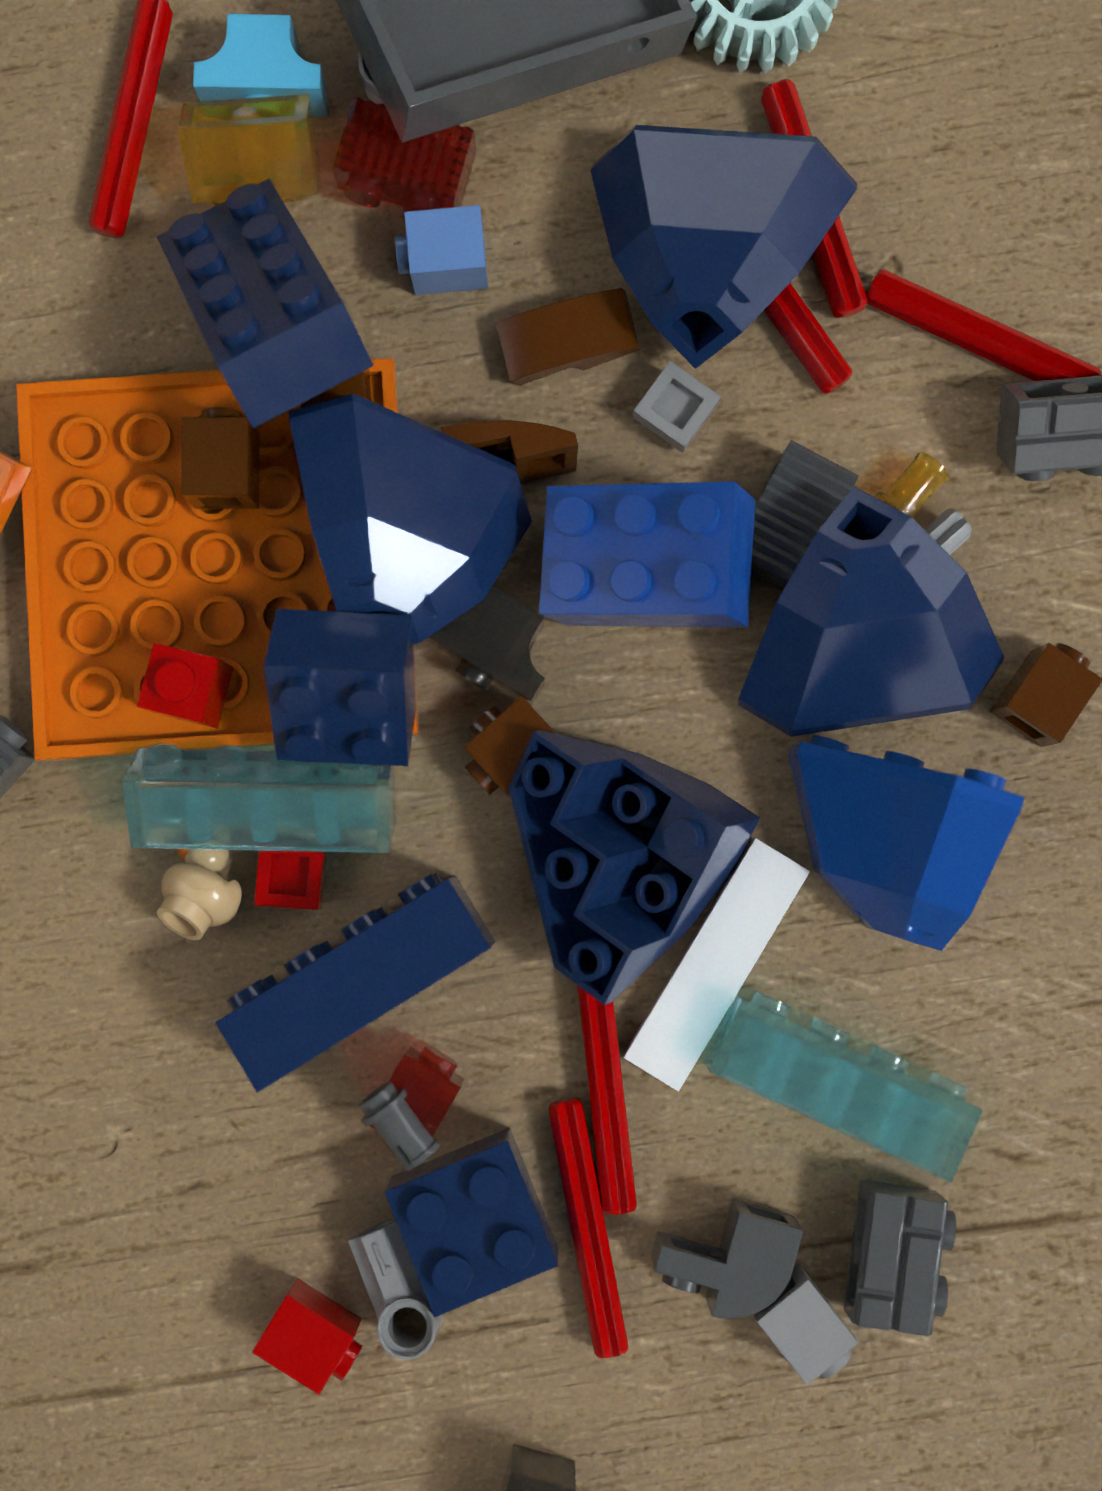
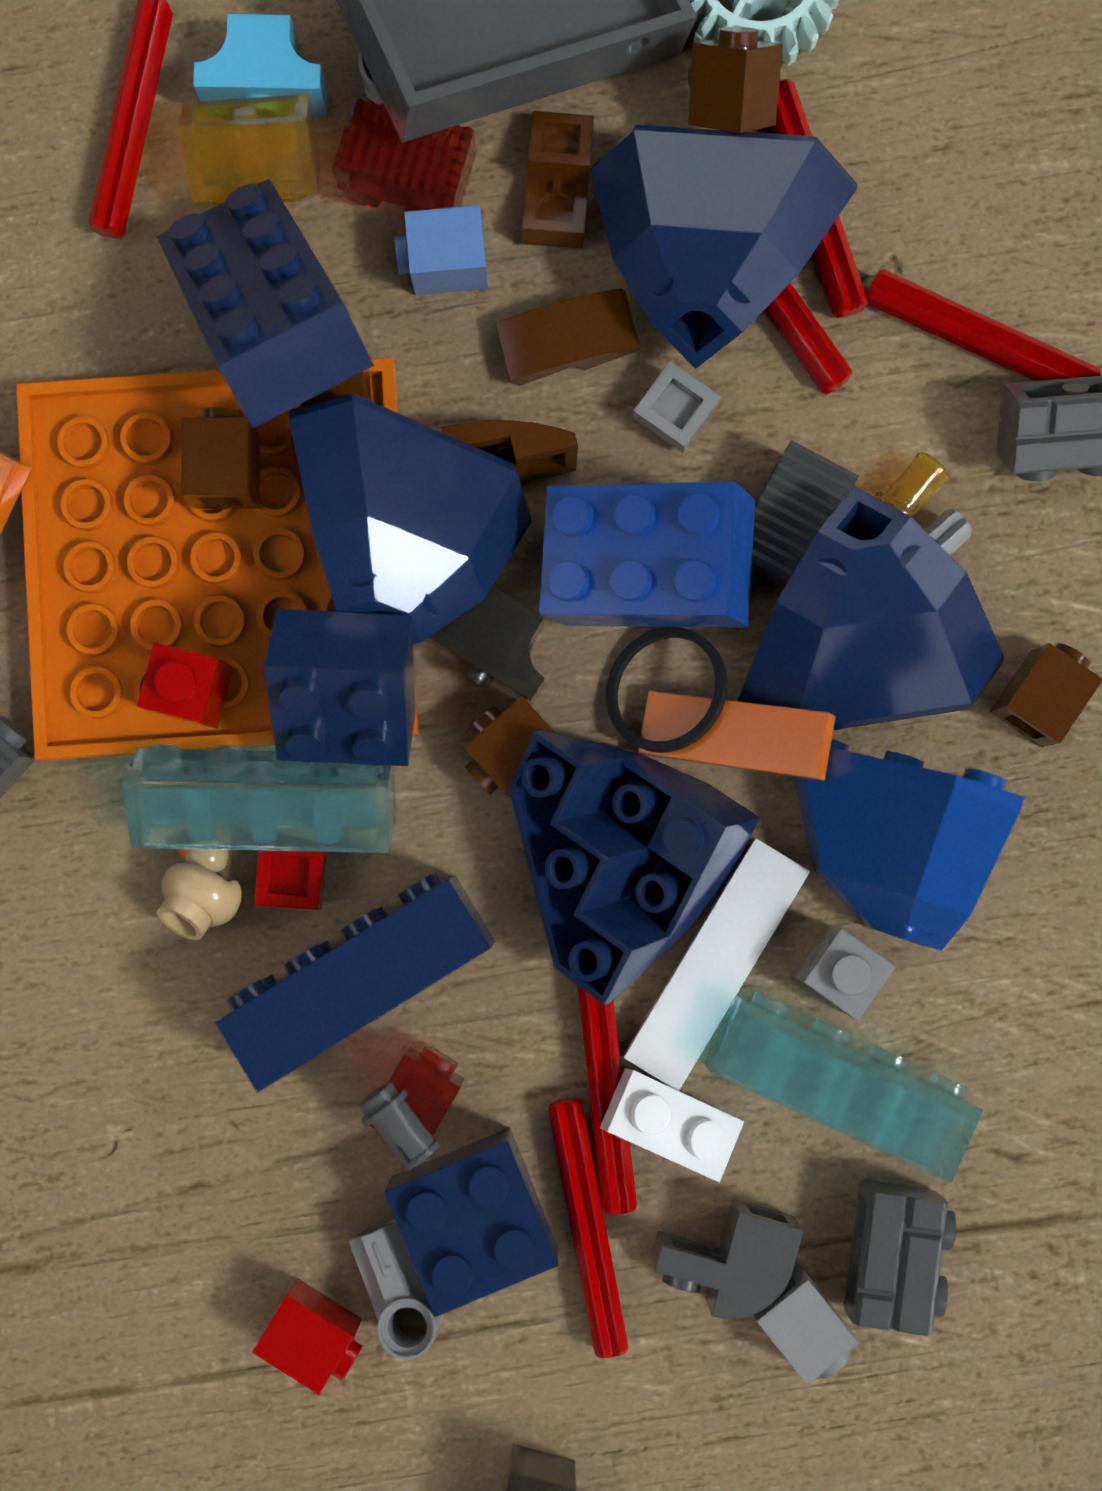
(557, 179): none -> reddish brown slope
(672, 1124): none -> white plate
(710, 717): none -> black piece
(734, 81): none -> reddish brown brick
(743, 736): none -> orange tile
(844, 971): none -> light grey brick

